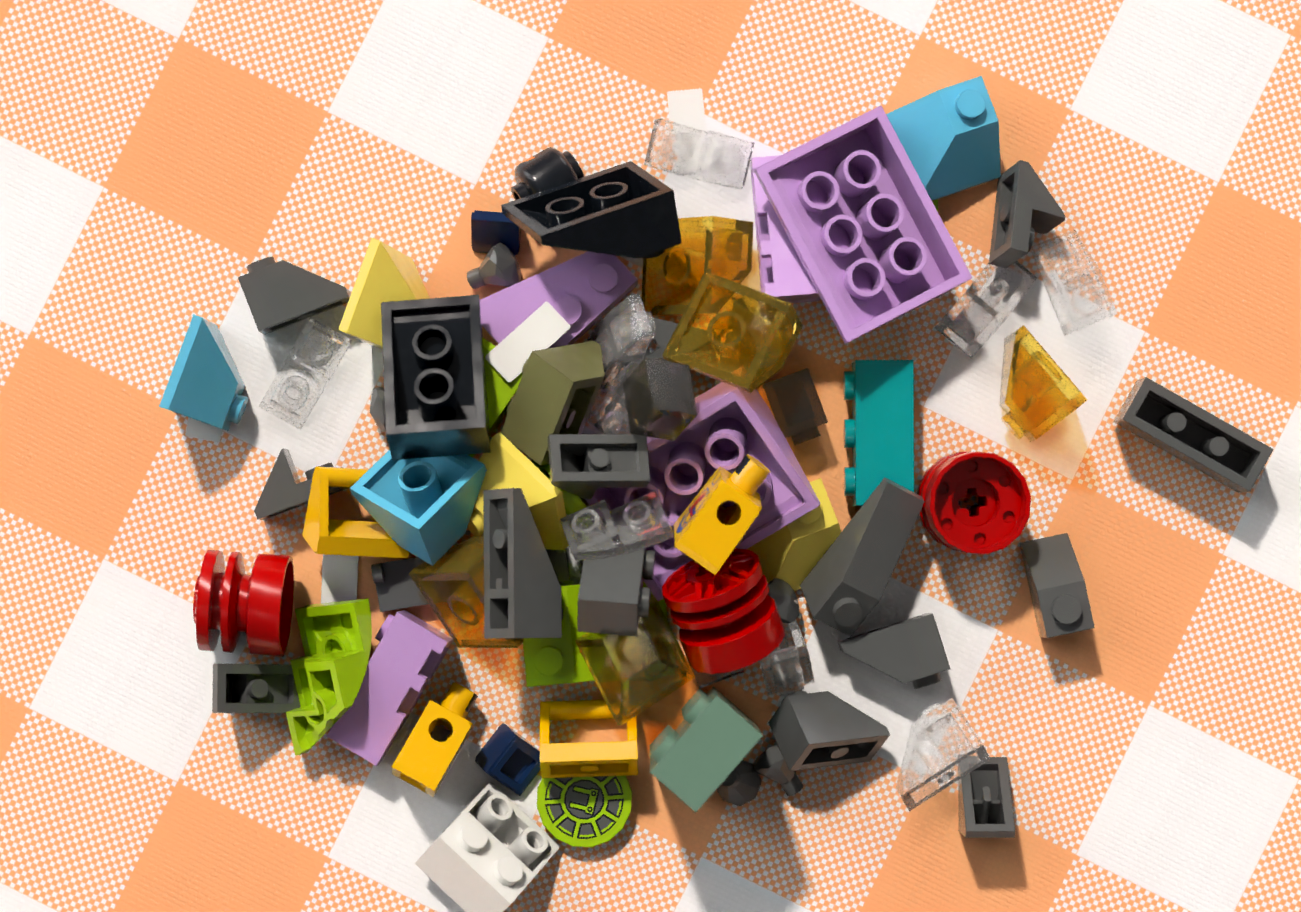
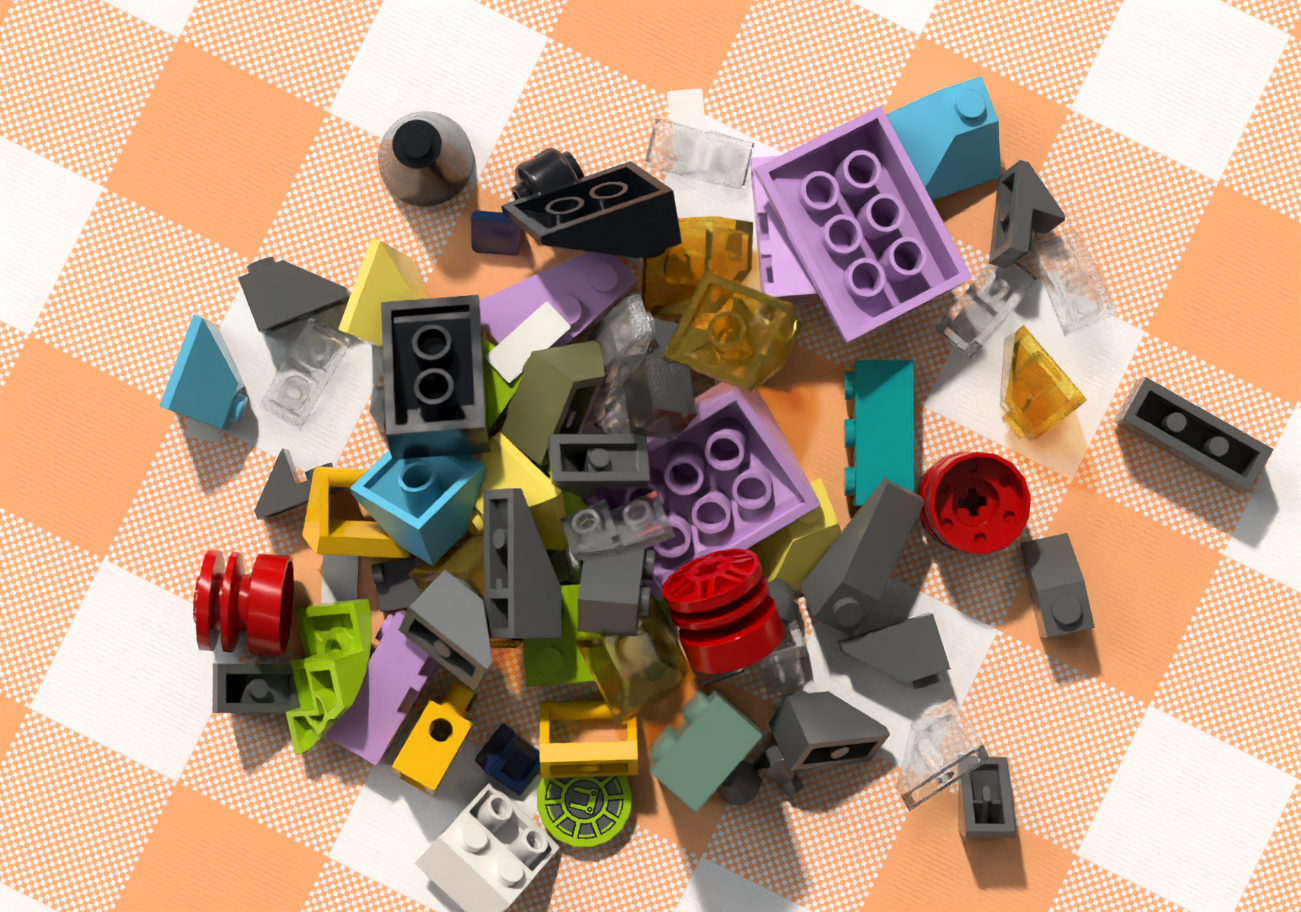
(425, 159): none -> cone
(451, 628): none -> slope
(497, 268): dark grey rock -> none
(713, 531): yellow torso -> none
(795, 406): clear smoke brick -> none

